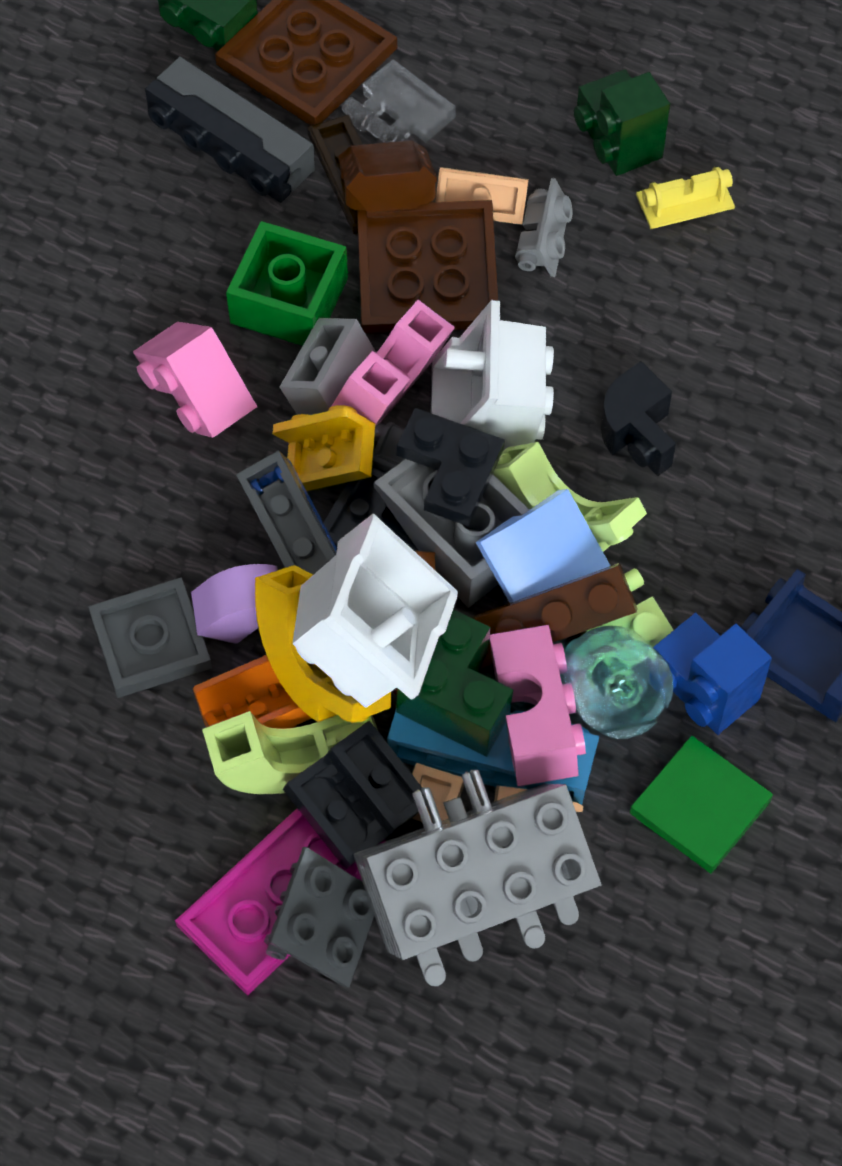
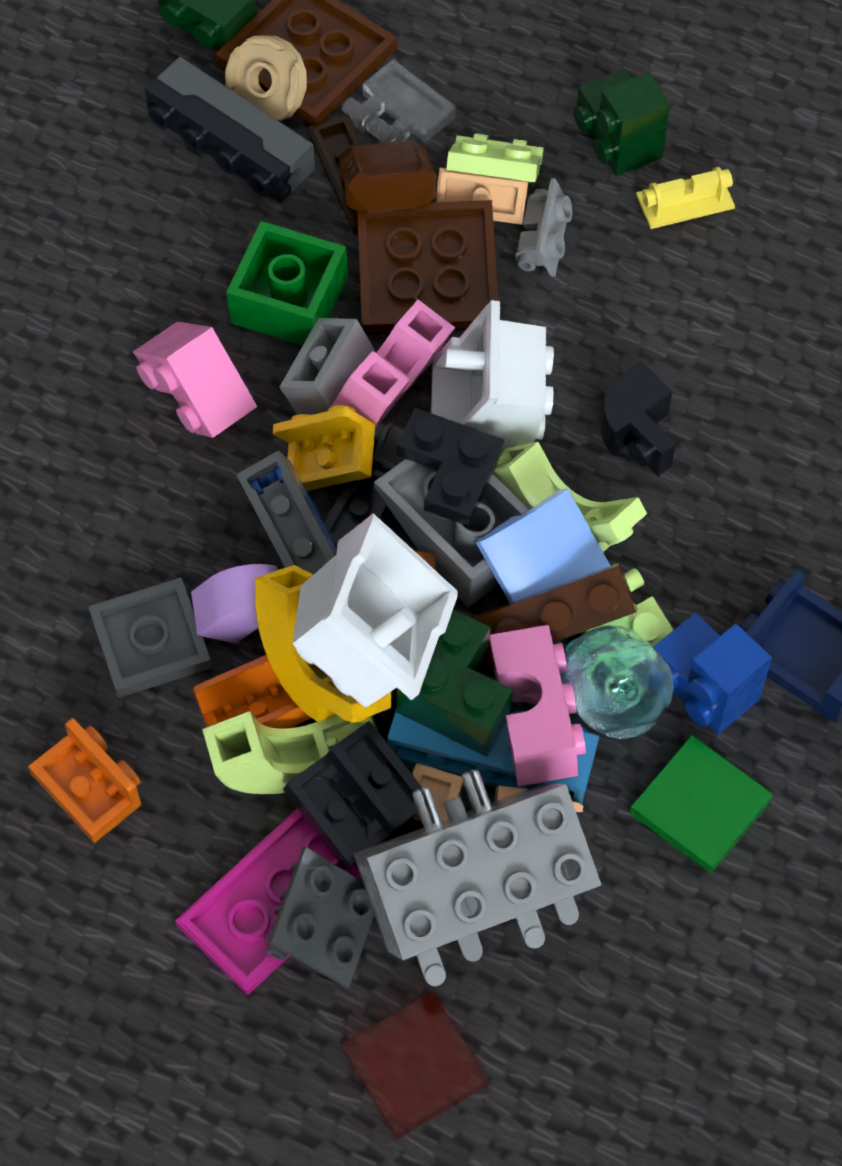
(87, 781): none -> orange bracket
(286, 71): none -> tan tile
(414, 1065): none -> clear red tile
(495, 158): none -> yellowish green plate

